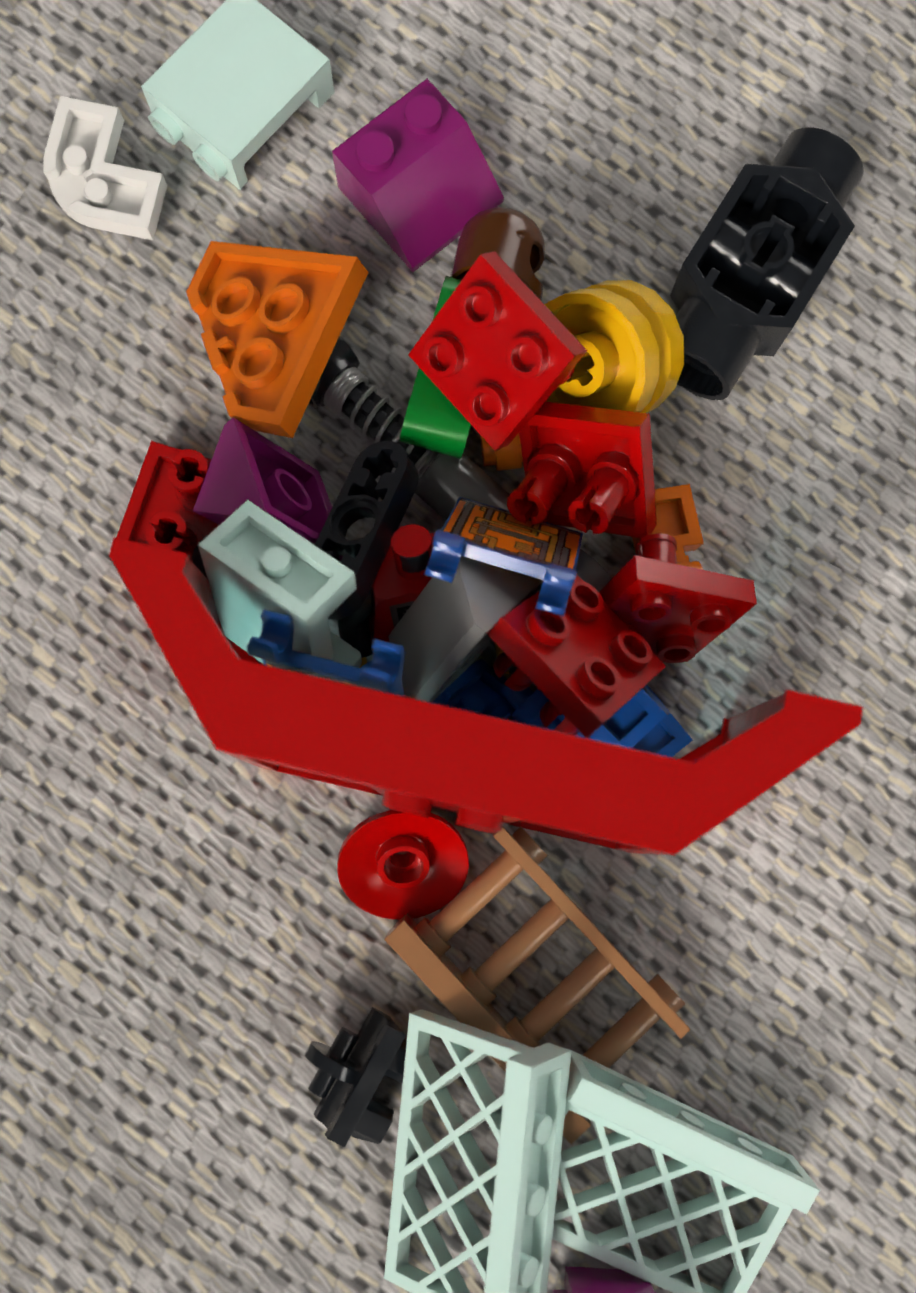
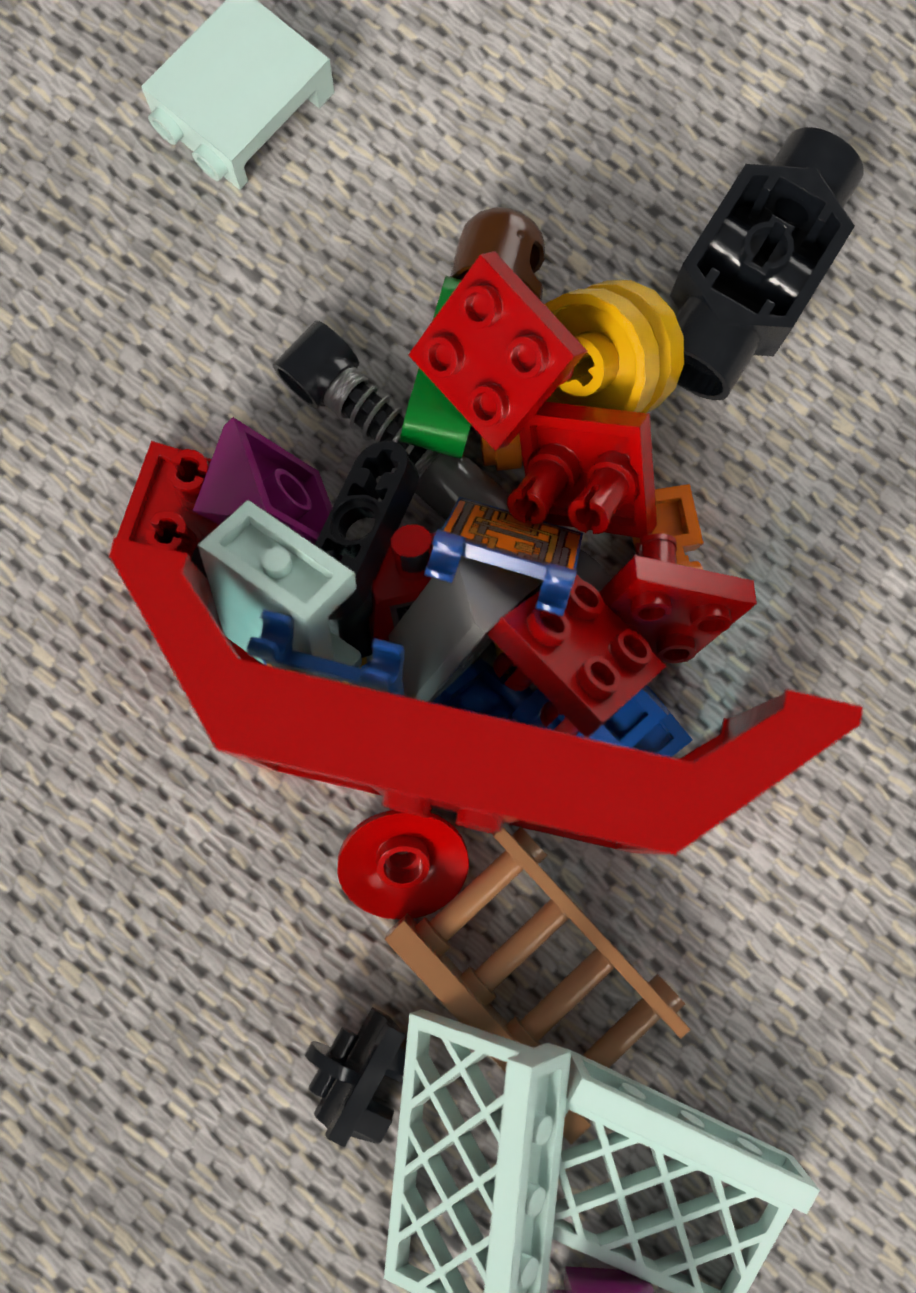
(86, 180): white plate -> none
(272, 325): orange plate -> none
(416, 174): magenta slope -> none

